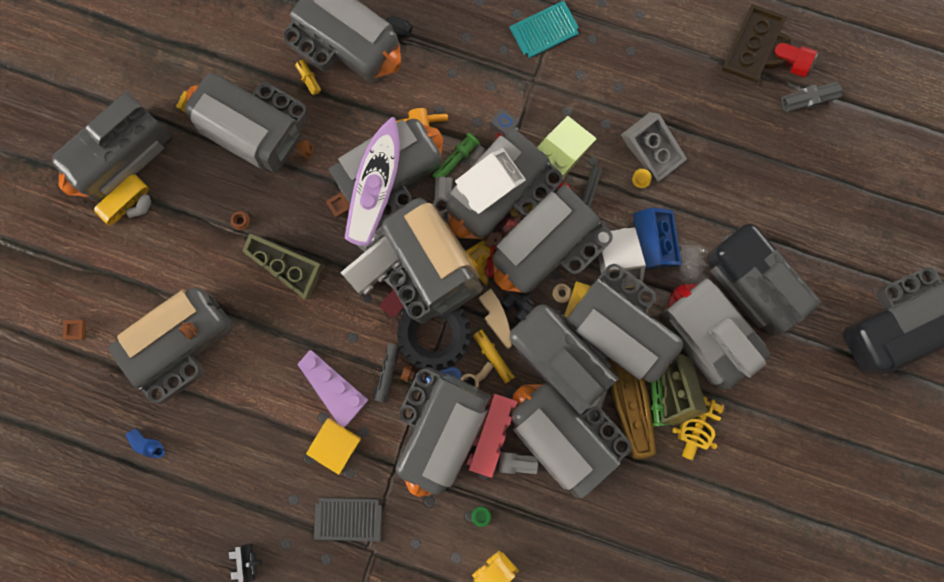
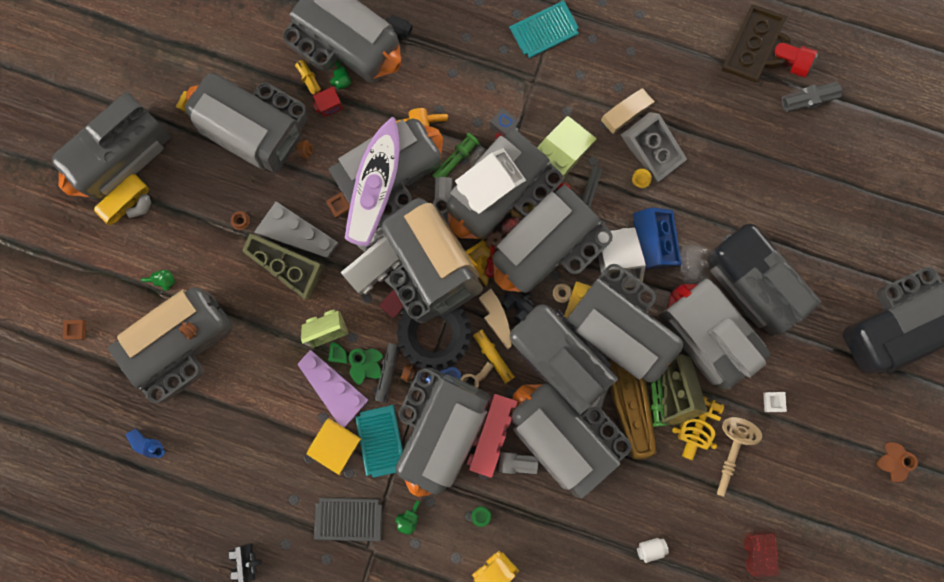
(161, 278): none -> green piece
(290, 229): none -> light grey wing
(324, 329): none -> yellowish green slope
(327, 102): none -> red brick
(337, 354): none -> green tile
(341, 77): none -> green piece
(367, 366): none -> green plate
(379, 440): none -> teal window
(407, 522): none -> green piece
(627, 110): none -> tan slope
(652, 550): none -> white brick
(739, 438): none -> tan dish
(762, 554): none -> clear red brick
(774, 402): none -> white plate
(894, 462): none -> dark orange plate

